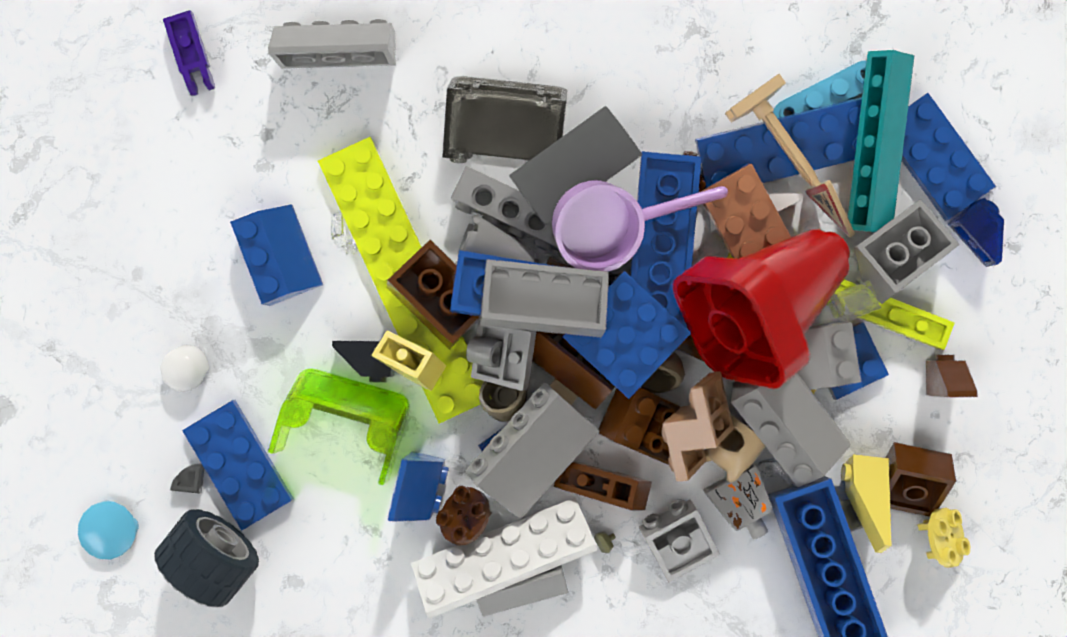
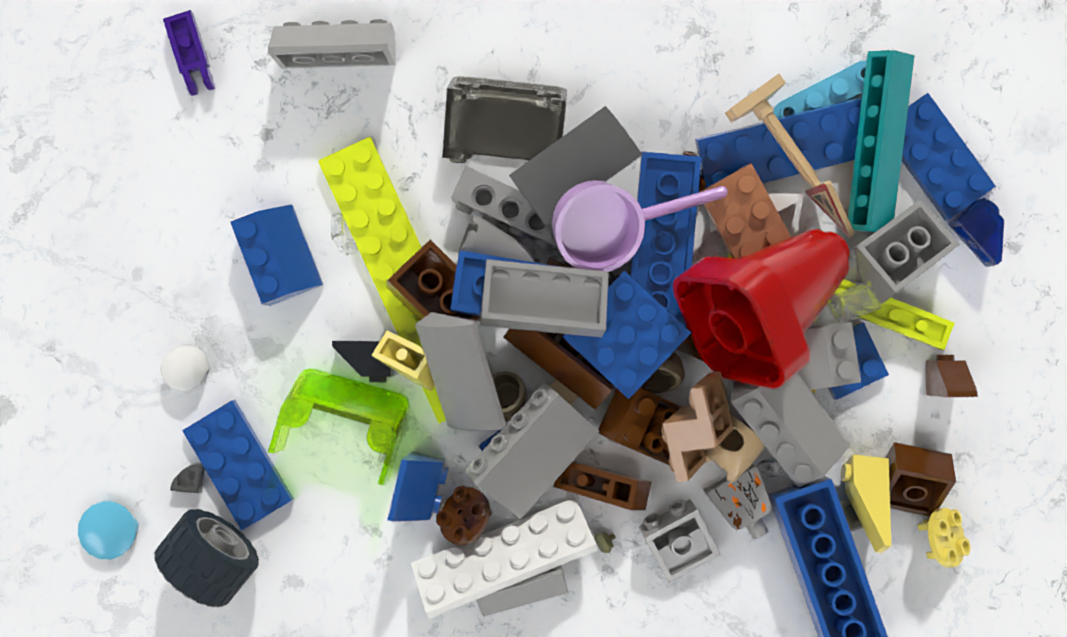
(460, 372): none -> light grey slope
(502, 356): light grey plate -> none

